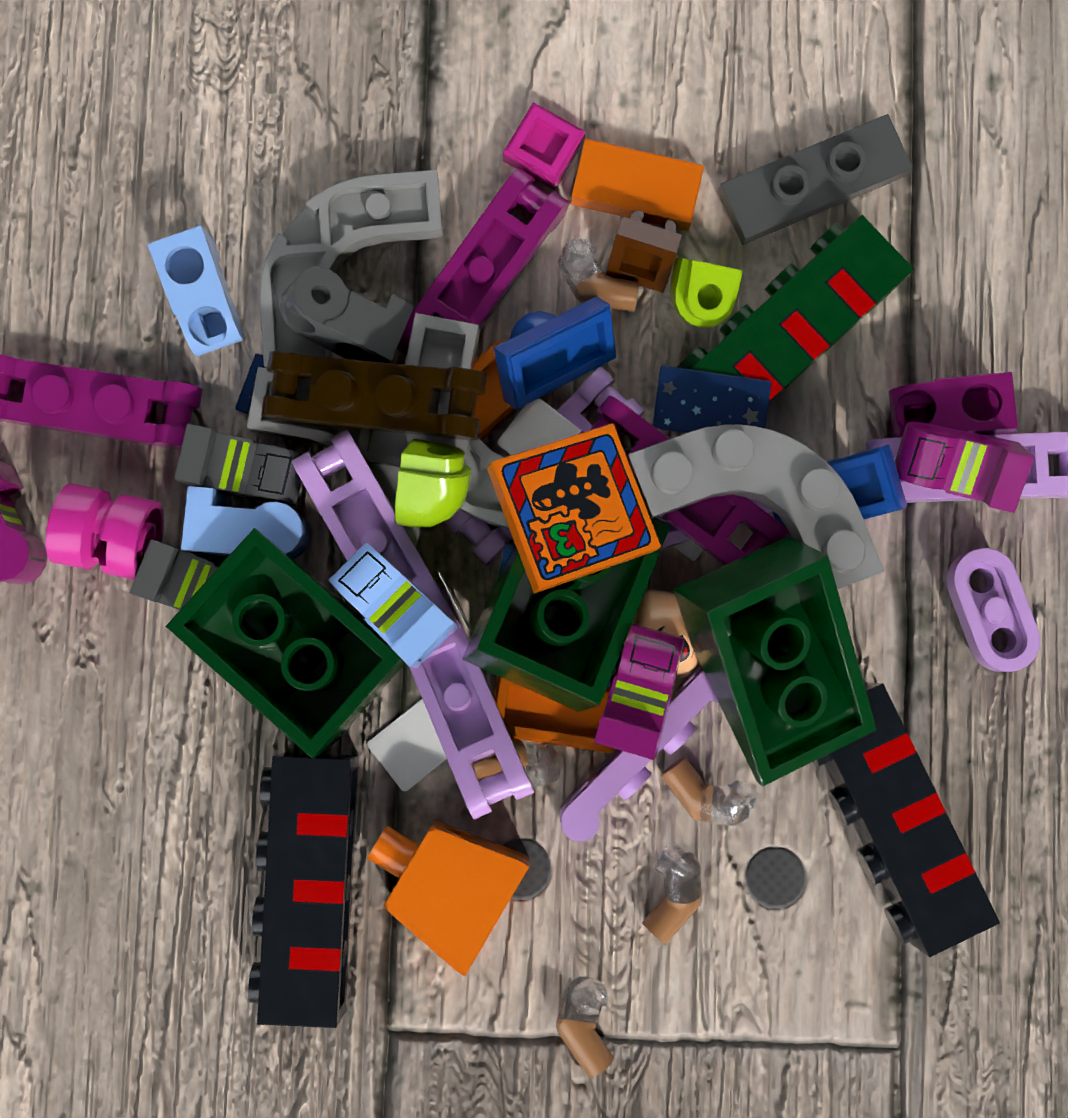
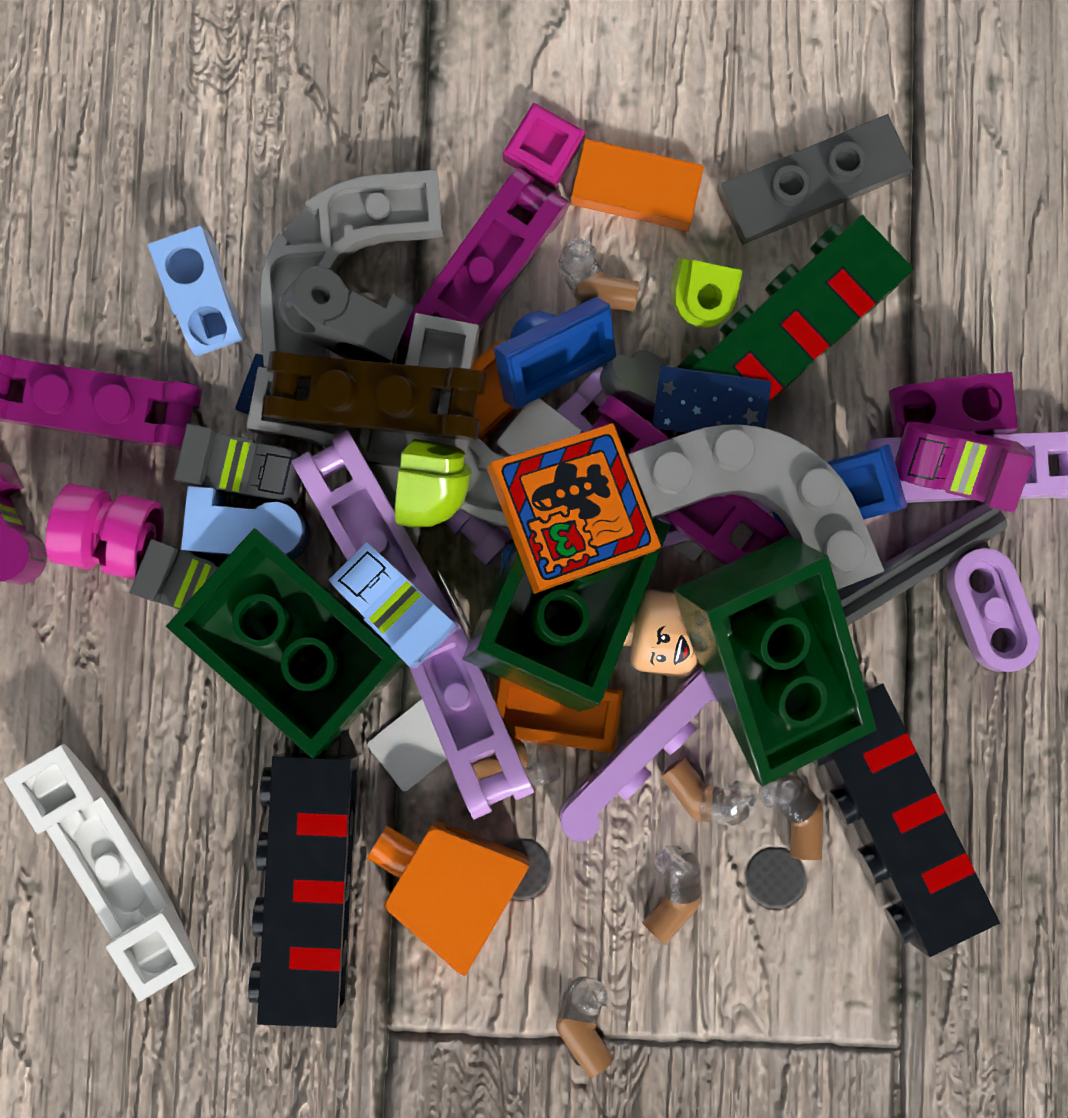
(109, 867): none -> white slope
(634, 381): none -> dark grey tile
(641, 692): magenta leg -> none
(644, 252): reddish brown tile -> none
(802, 809): none -> arm
(922, 560): none -> dark grey axle

